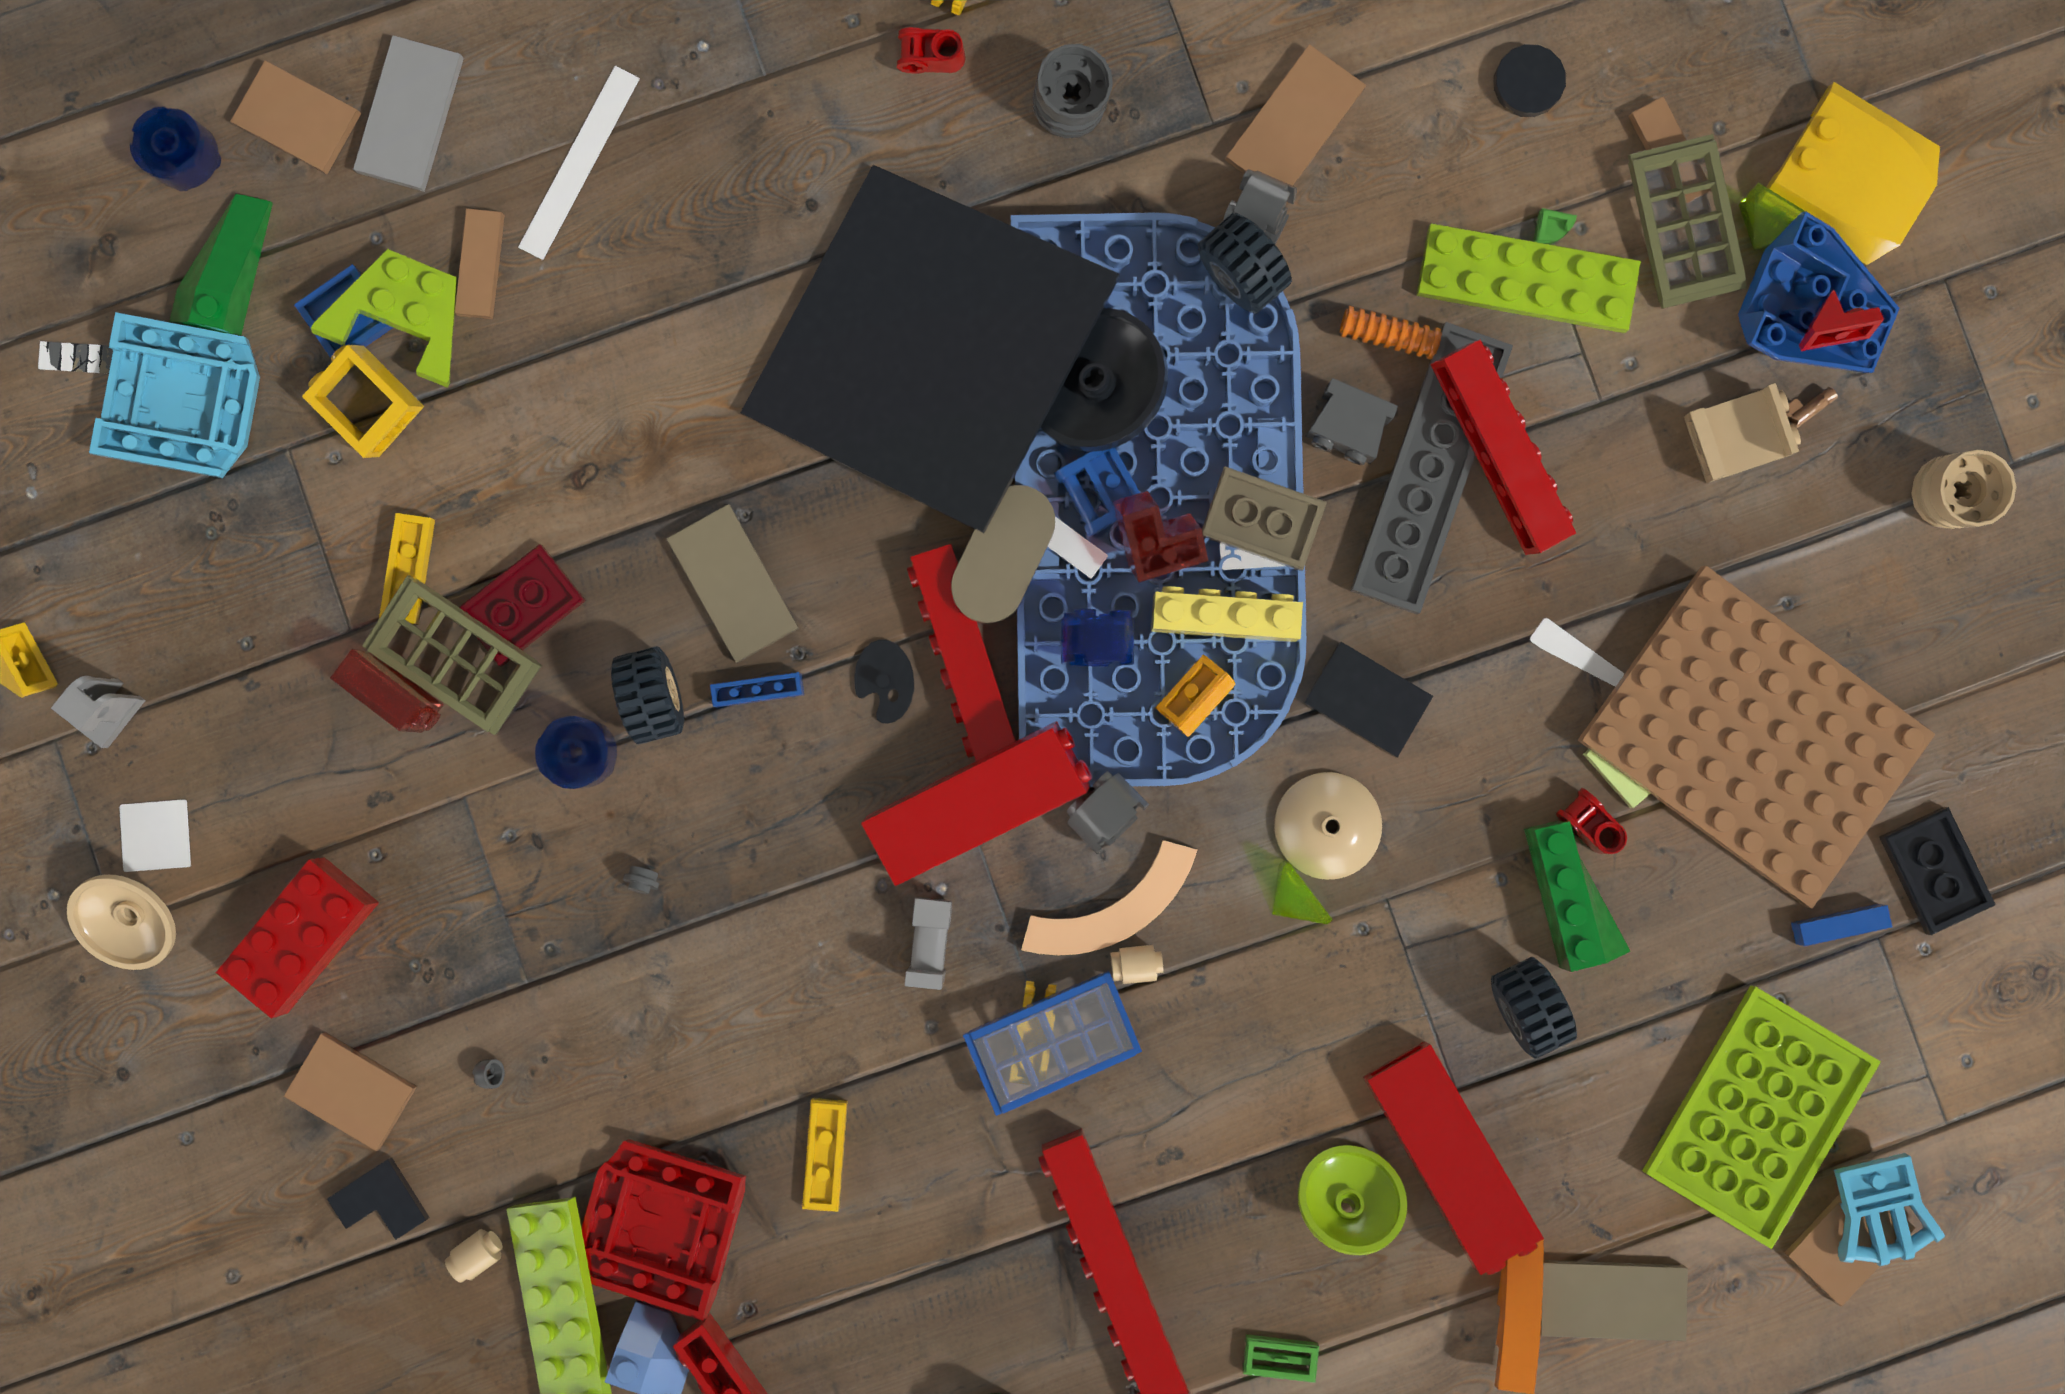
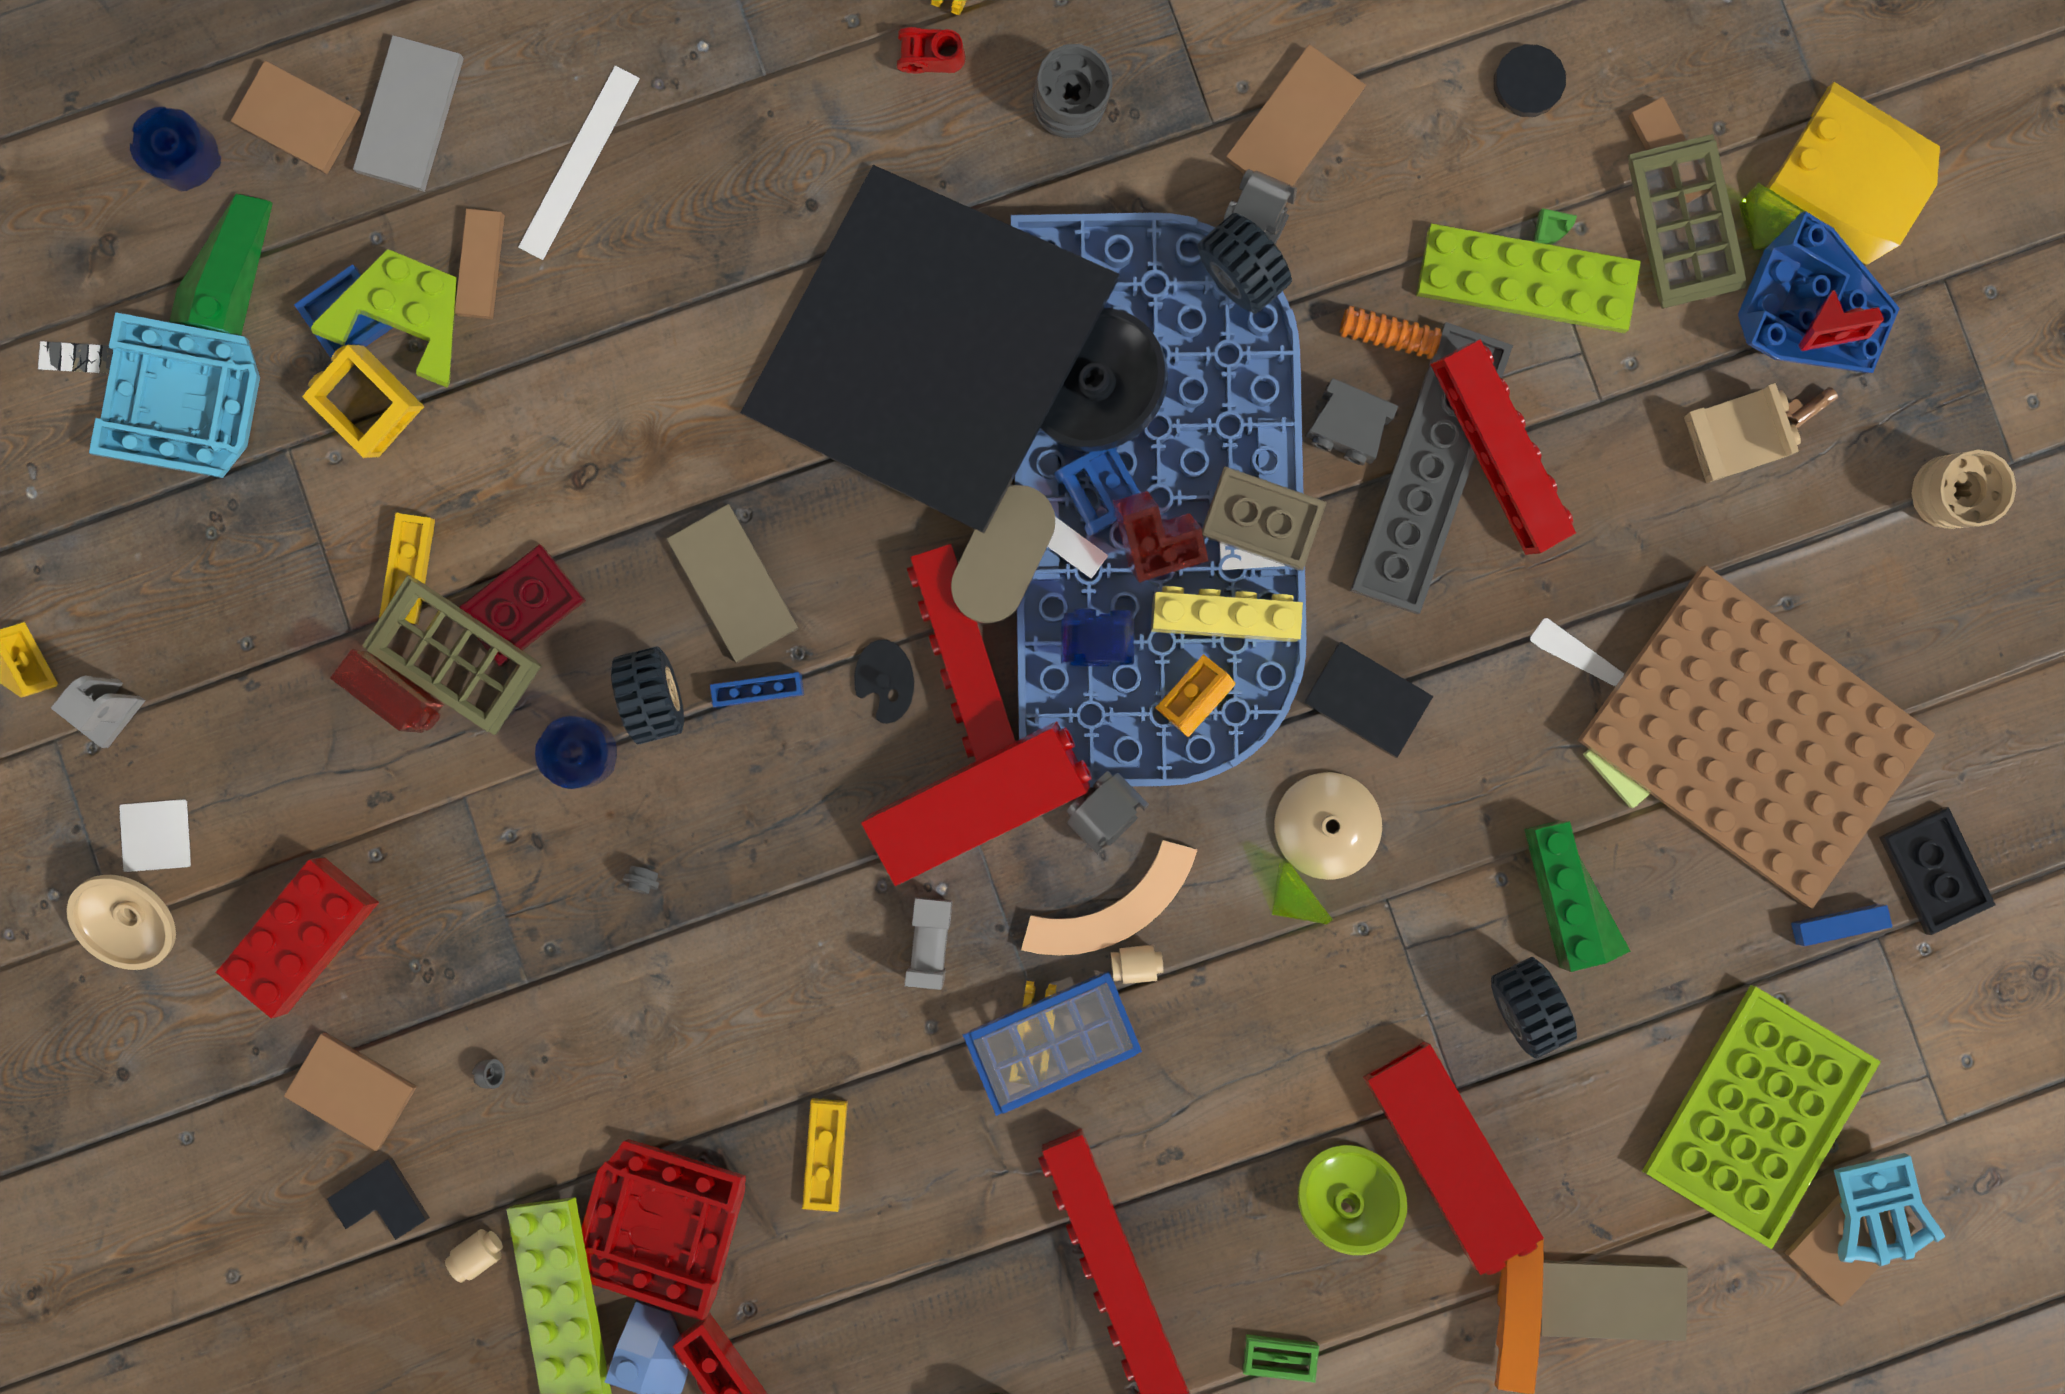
(1589, 819): red piece -> none

